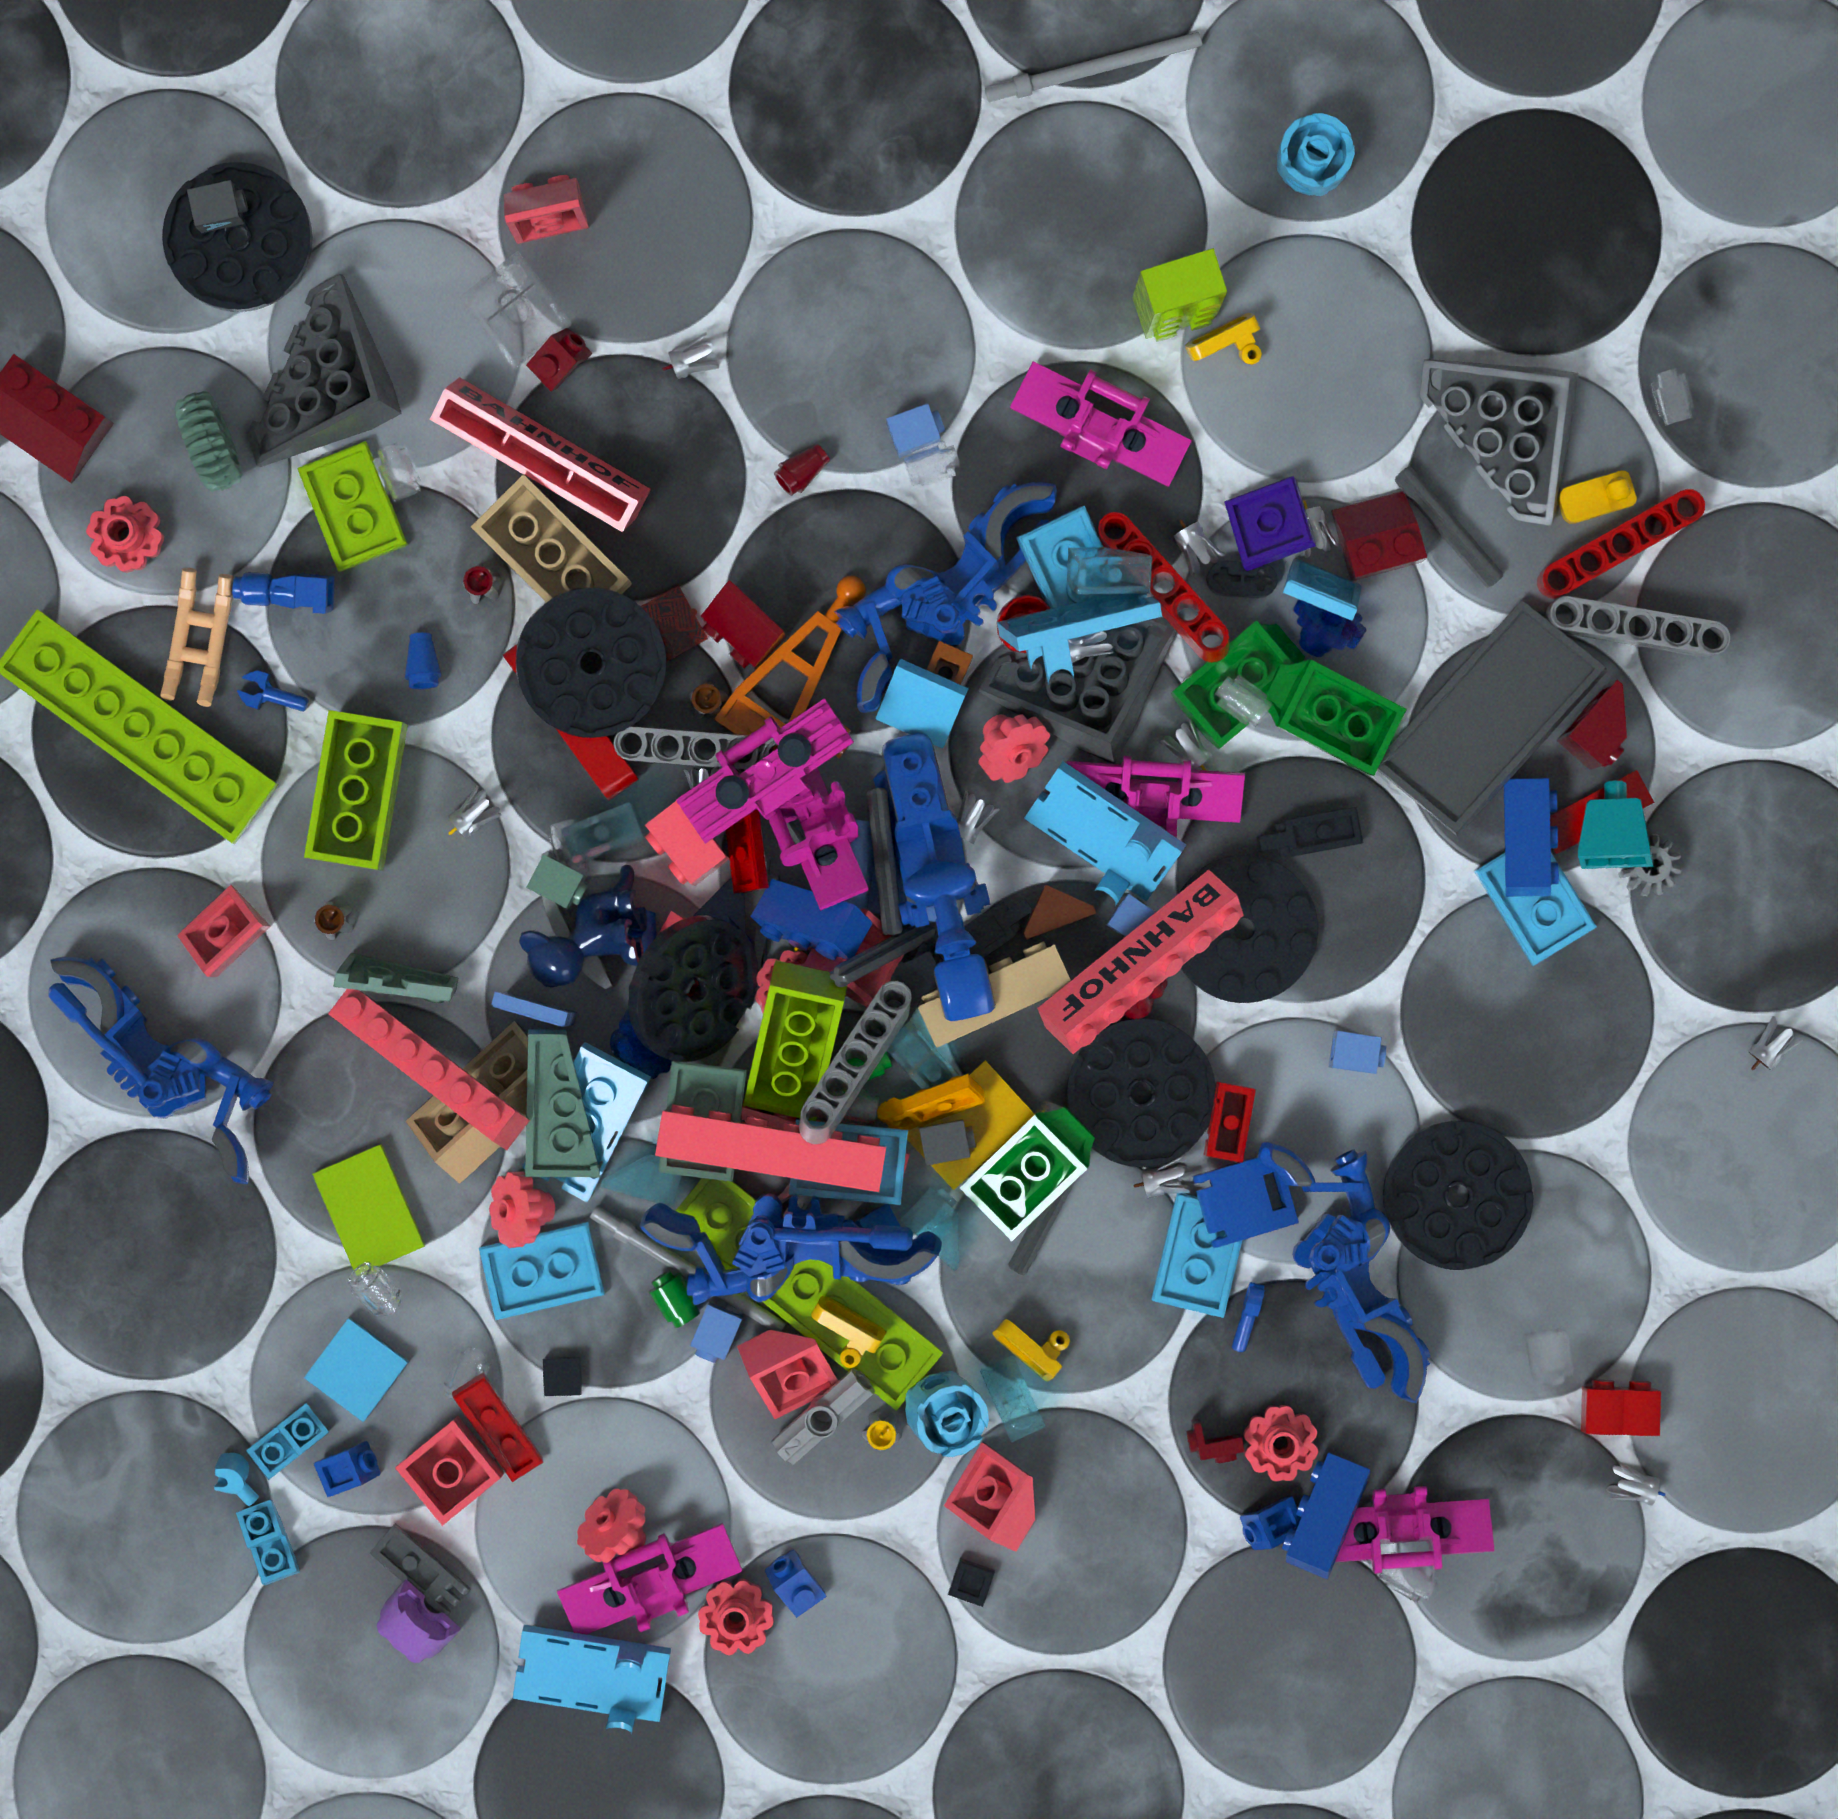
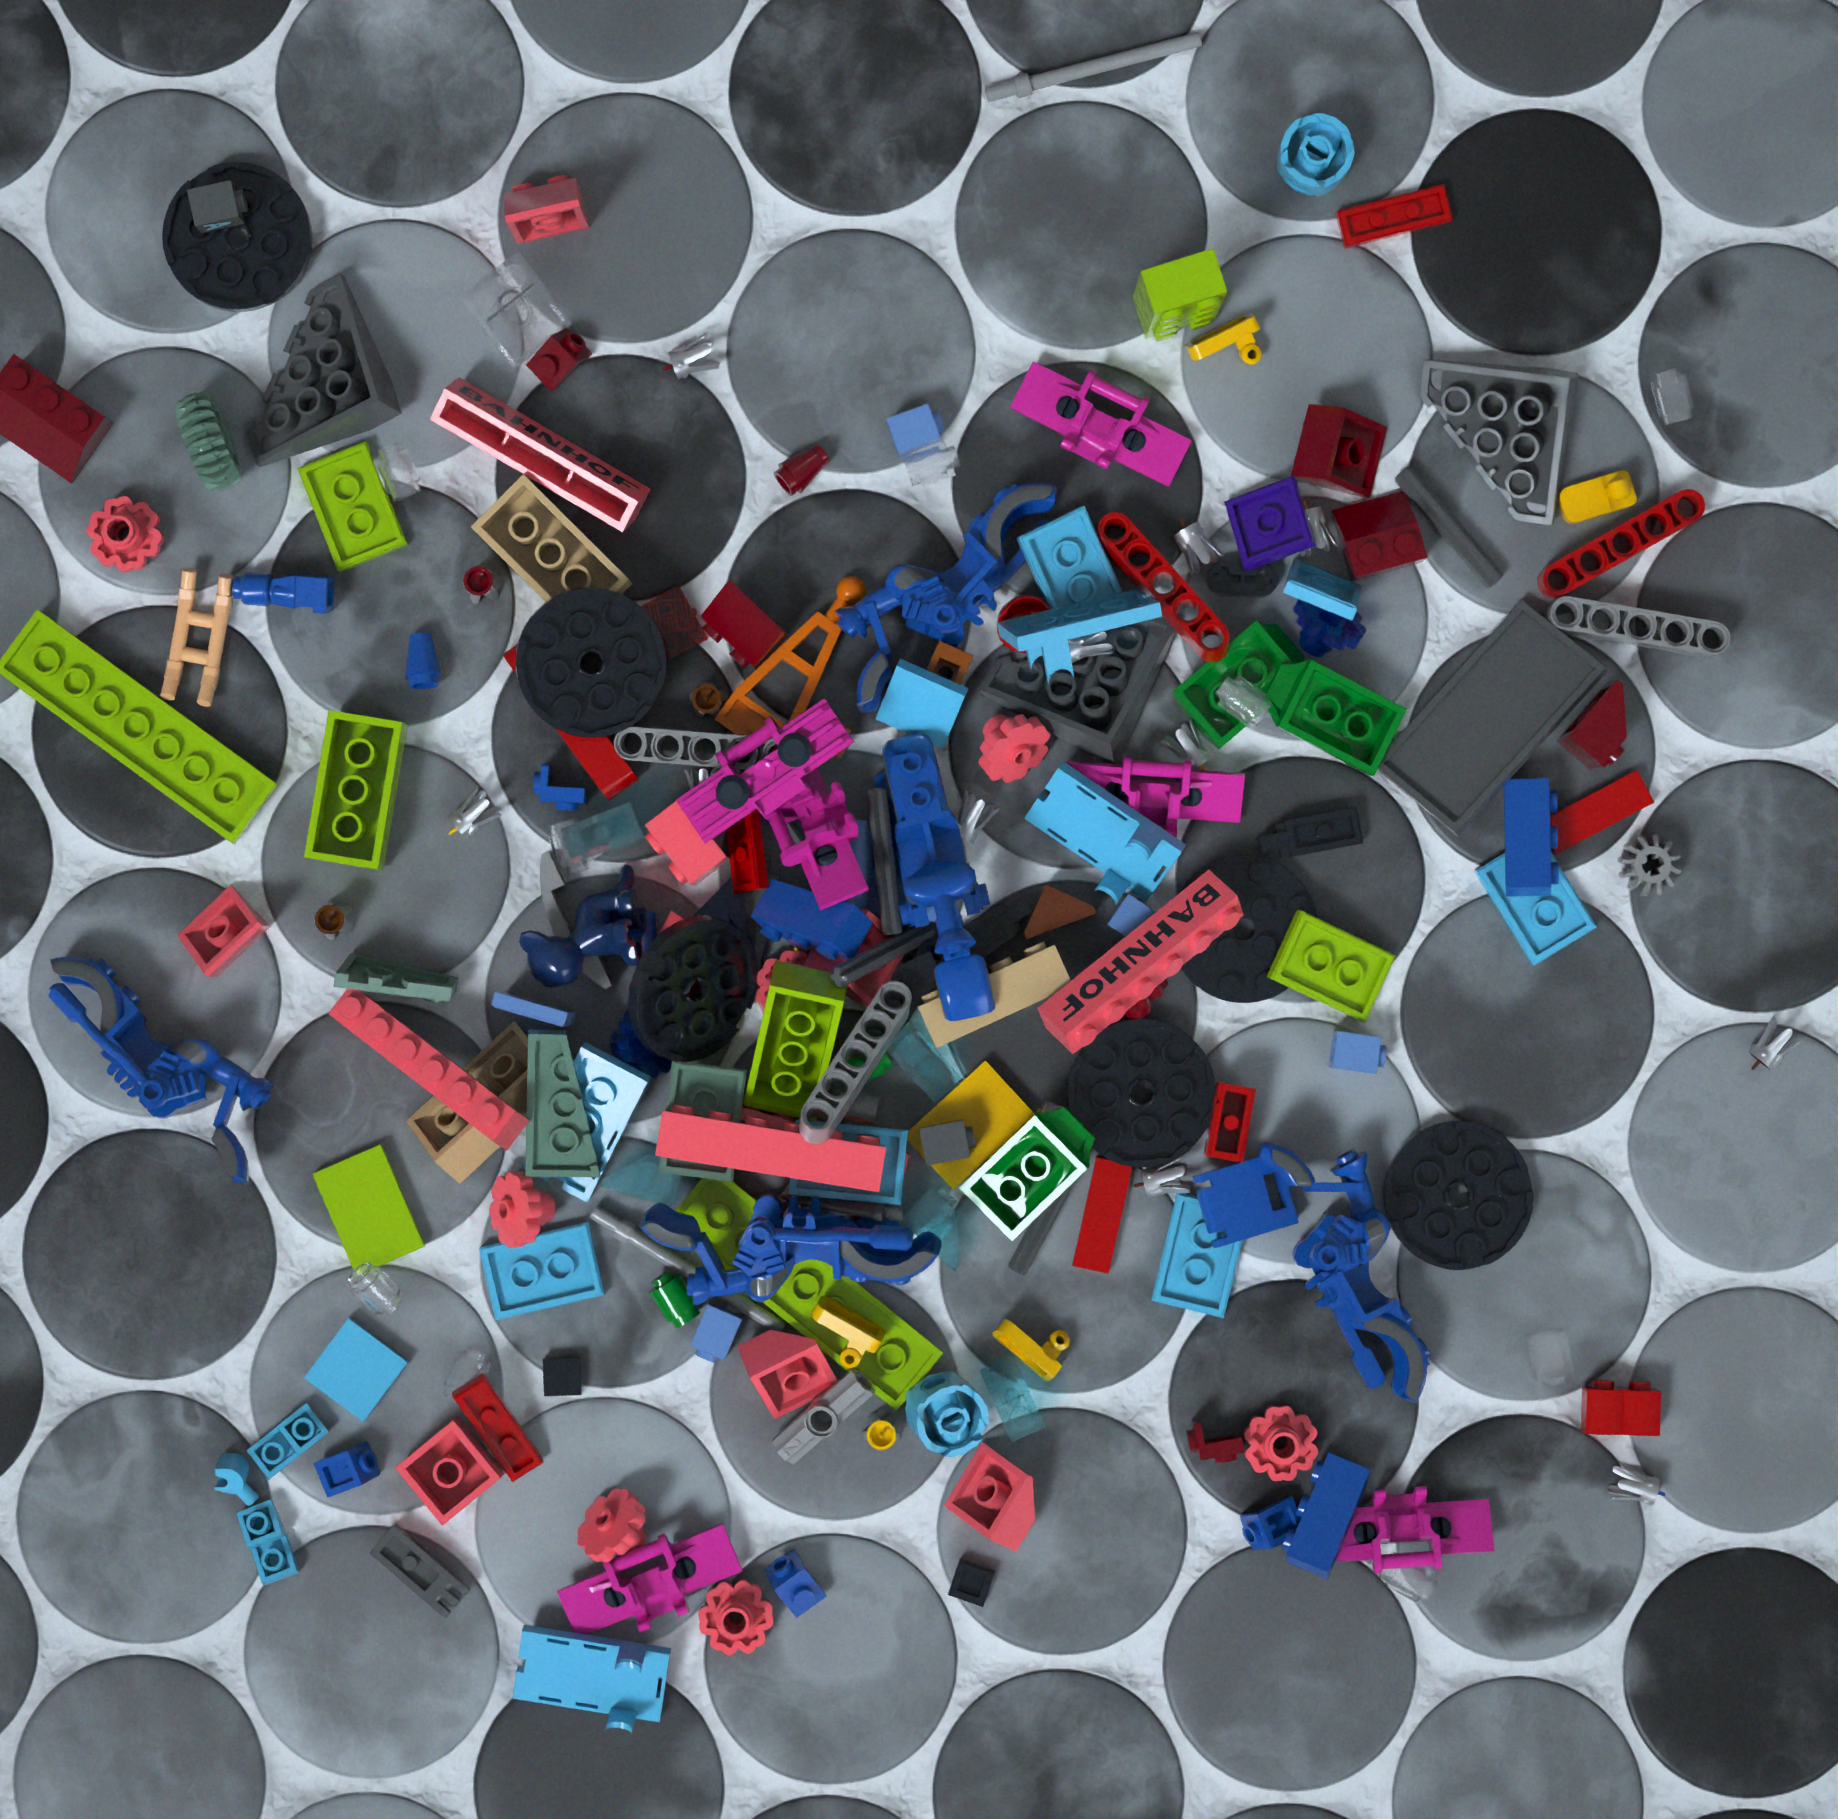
(271, 694): blue bar -> none
(412, 1626): medium lavender cylinder -> none
(558, 882): sand green brick -> none
(564, 797): none -> blue bracket
(870, 1210): none -> dark grey bar
(932, 1104): light orange hinge -> none
(1102, 1215): none -> red tile
(1108, 571): clear light blue slope -> none
(1251, 1308): blue bar -> none
(1331, 966): none -> lime tile
(1339, 450): none -> dark red slope
(1394, 216): none -> red tile
(1614, 831): teal torso -> none

